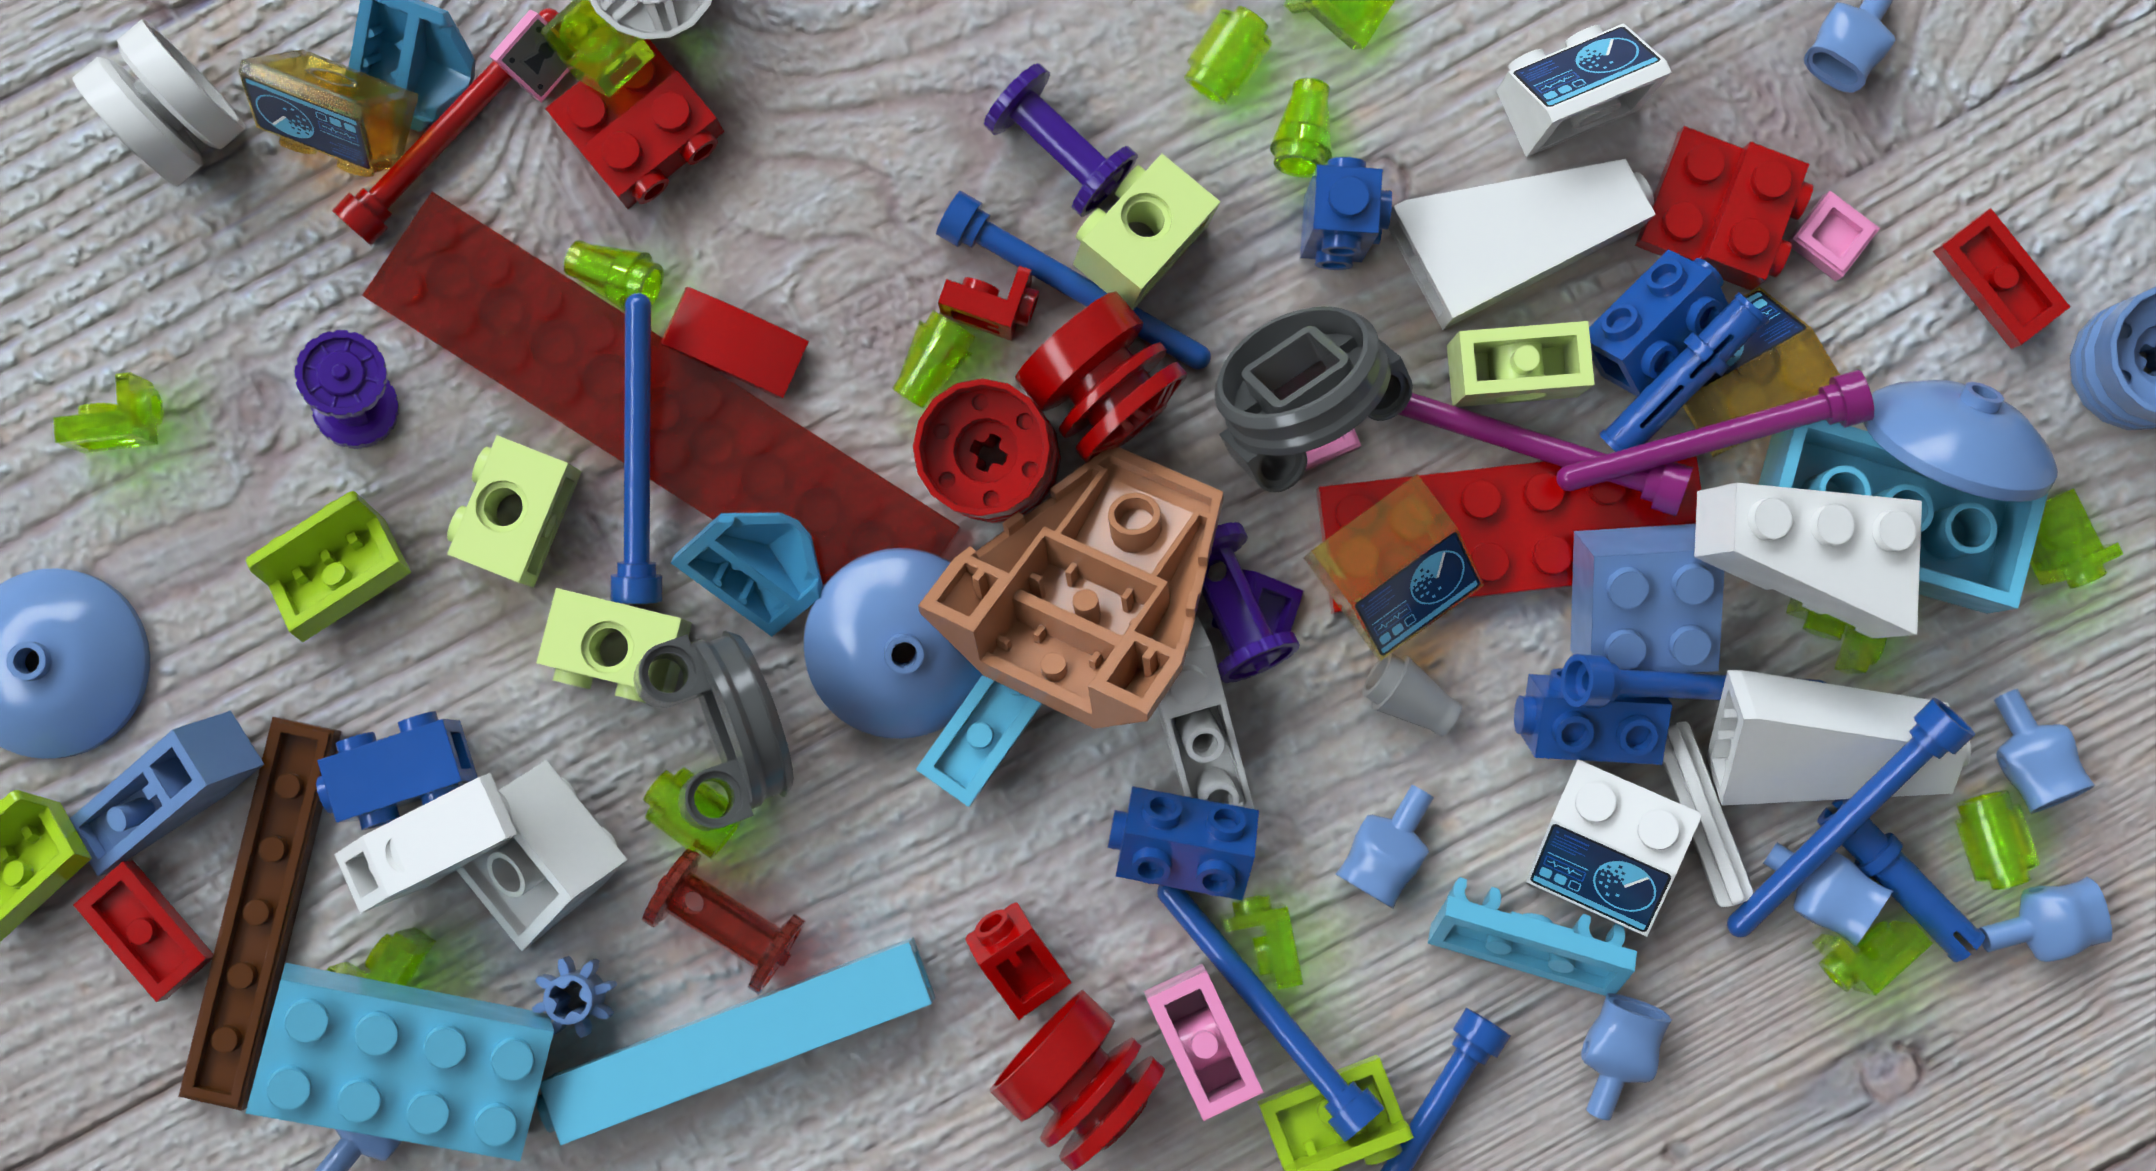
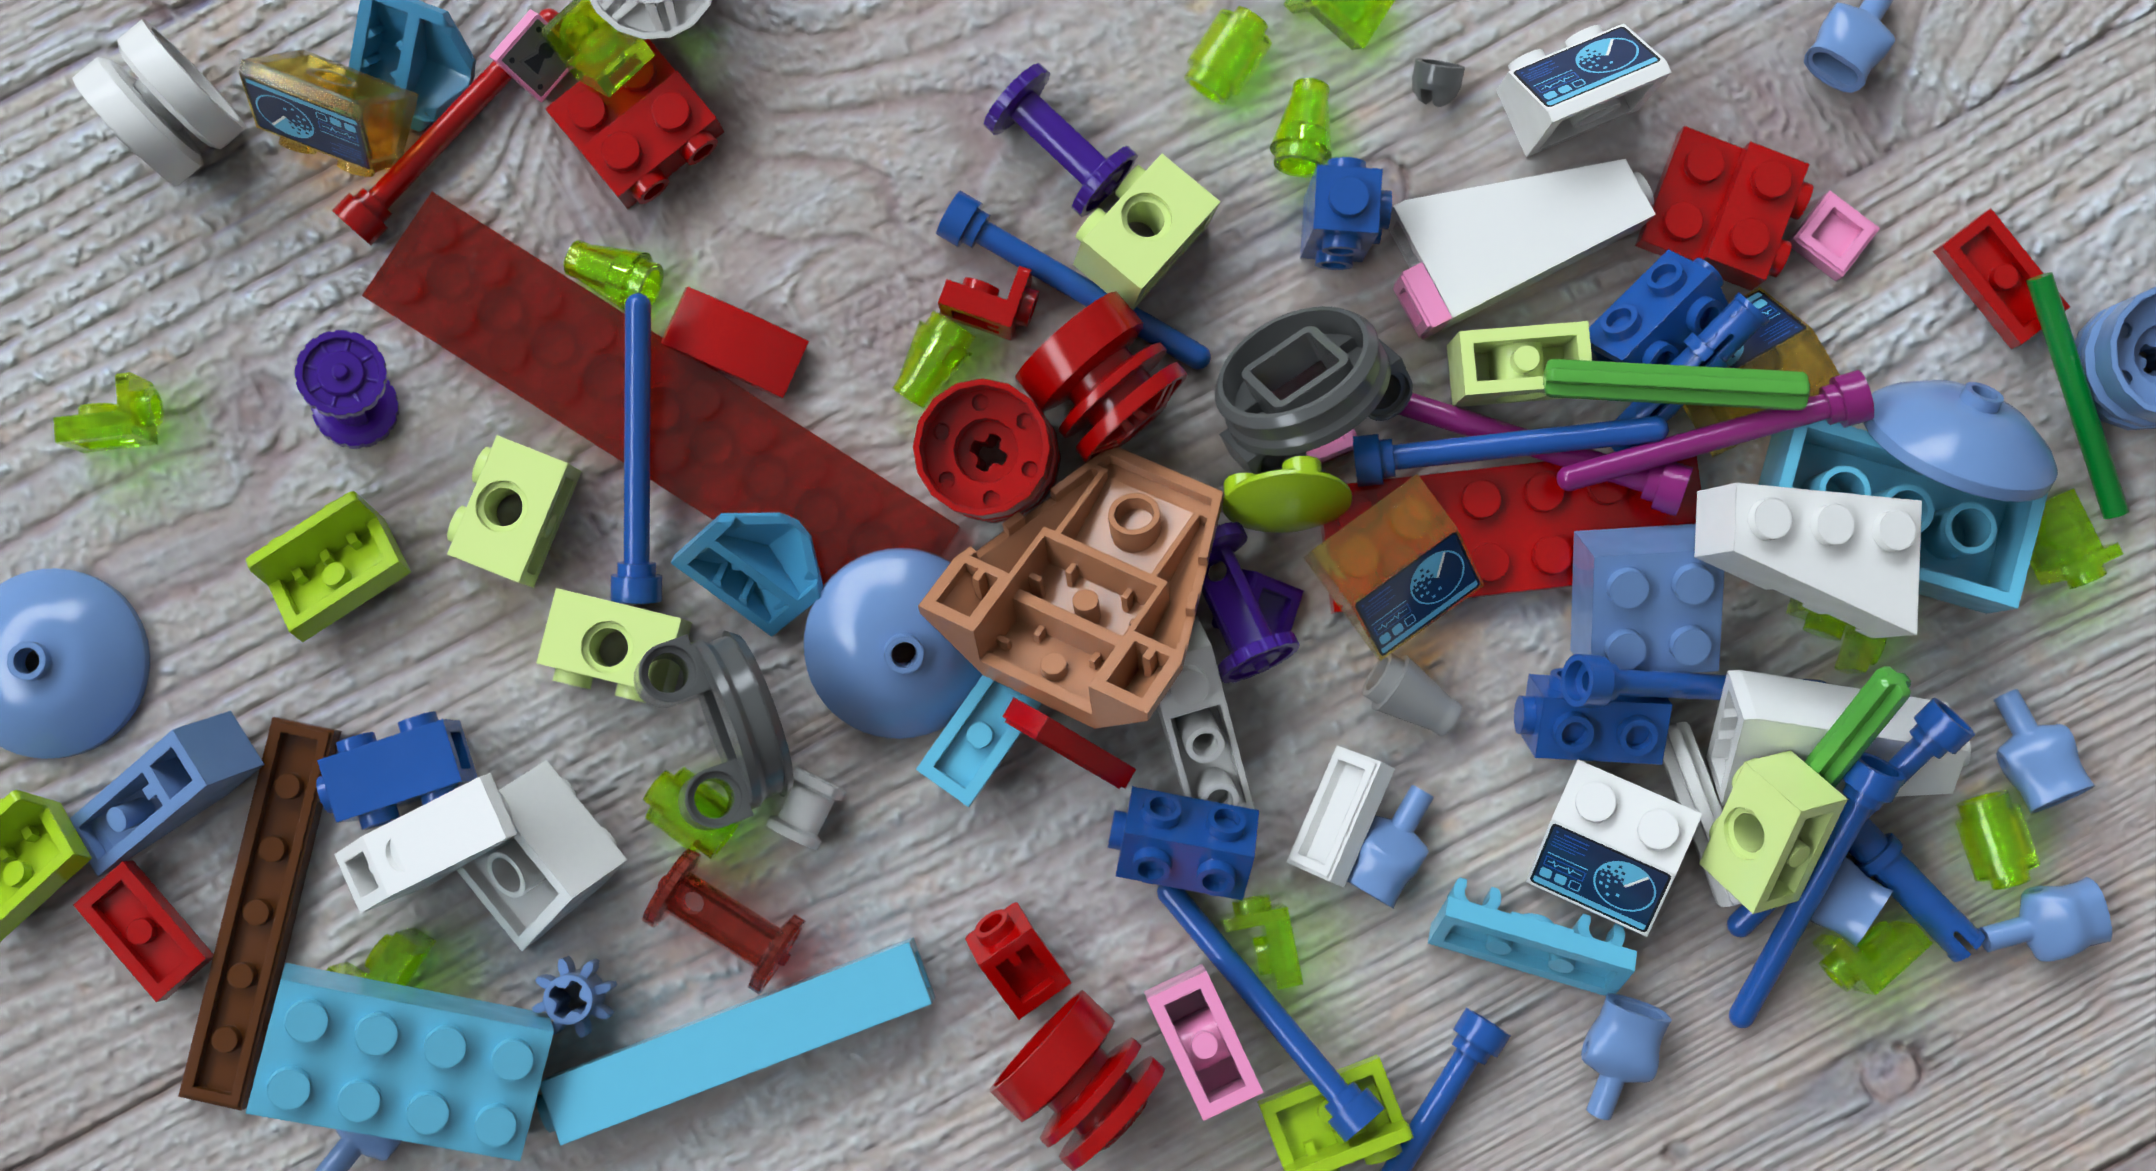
(806, 809): none -> white bush
(1068, 743): none -> red tile
(1286, 498): none -> lime dish
(1340, 815): none -> white tile
(1380, 458): none -> blue piece
(1421, 301): none -> bright pink tile
(1436, 81): none -> dark grey hinge
(1676, 384): none -> bright green axle
(1772, 831): none -> yellowish green brick
(1859, 724): none -> bright green axle
(1866, 788): none -> blue piece
(2077, 395): none -> green bar

